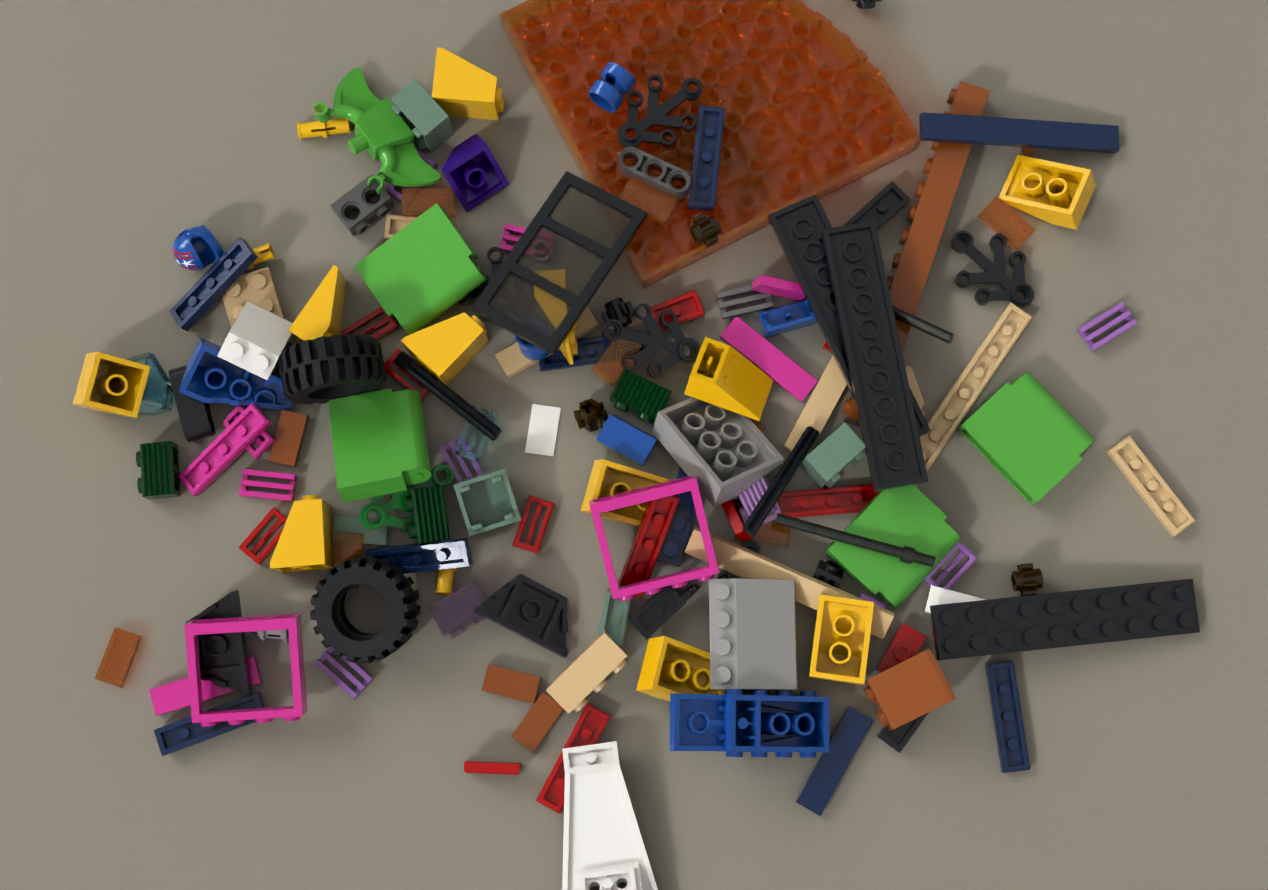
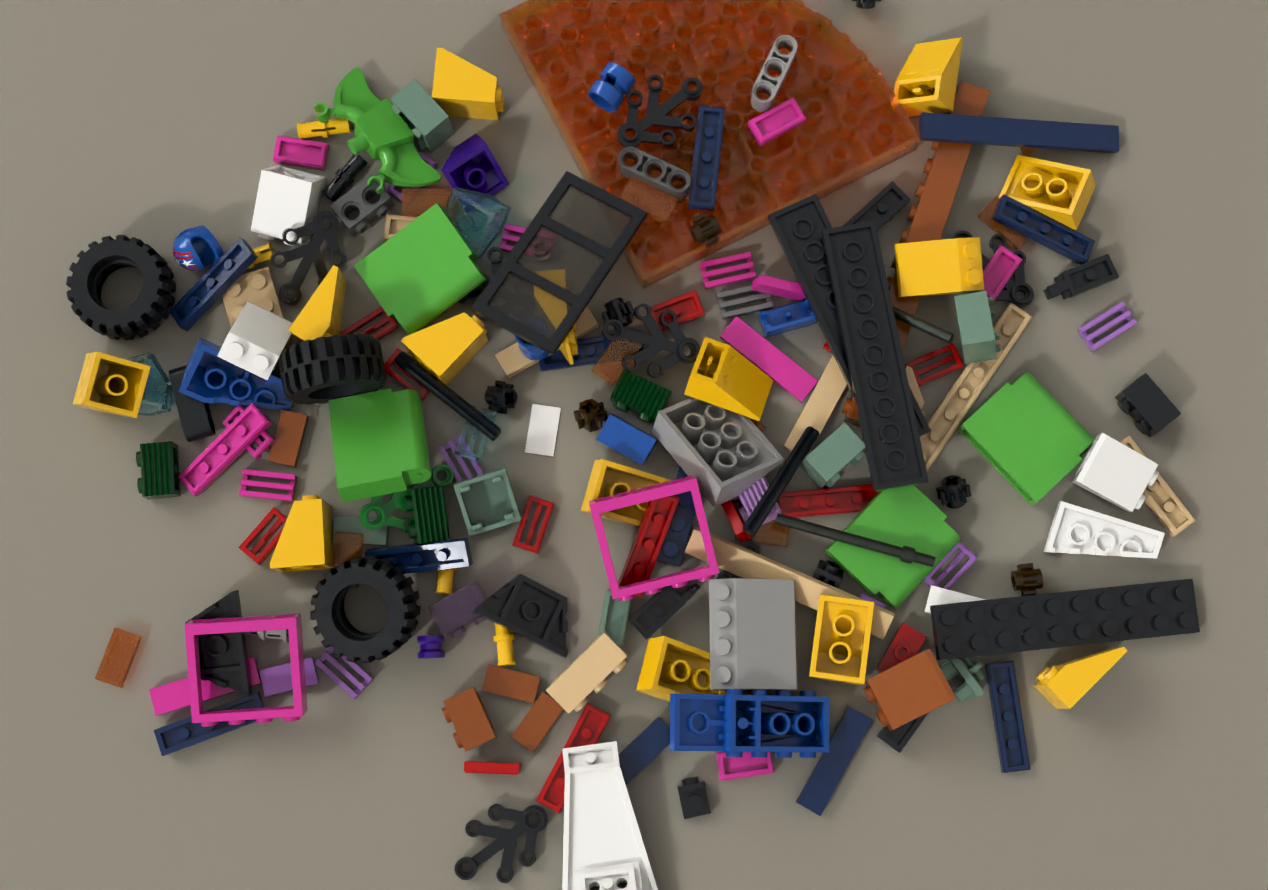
(94, 269): none -> black tyre
(279, 678): none -> medium lavender tile
(286, 201): none -> white slope
(301, 153): none -> dark pink tile
(310, 252): none -> black plant
(344, 177): none -> black pin
(430, 646): none -> dark purple wheel
(469, 719): none -> dark orange brick
(477, 217): none -> clear light blue slope
(501, 397): none -> black gear
(504, 646): none -> yellow pin
(505, 839): none -> black plant
(644, 749): none -> dark blue tile
(693, 798): none -> black bracket
(724, 261): none -> dark pink tile
(743, 766): none -> dark pink tile
(776, 121): none -> dark pink tile
(778, 62): none -> light grey beam
(930, 77): none -> yellow slope
(939, 267): none -> yellow slope
(953, 491): none -> black gear
(955, 356): none -> red tile
(969, 687): none -> sand green hips
(976, 327): none -> sand green container
(999, 271): none -> dark pink tile
(1043, 229): none -> dark blue tile
(1070, 681): none -> yellow slope
(1083, 278): none -> black hinge
(1094, 533): none -> white wing
(1116, 473): none -> white slope
(1147, 405): none -> black brick

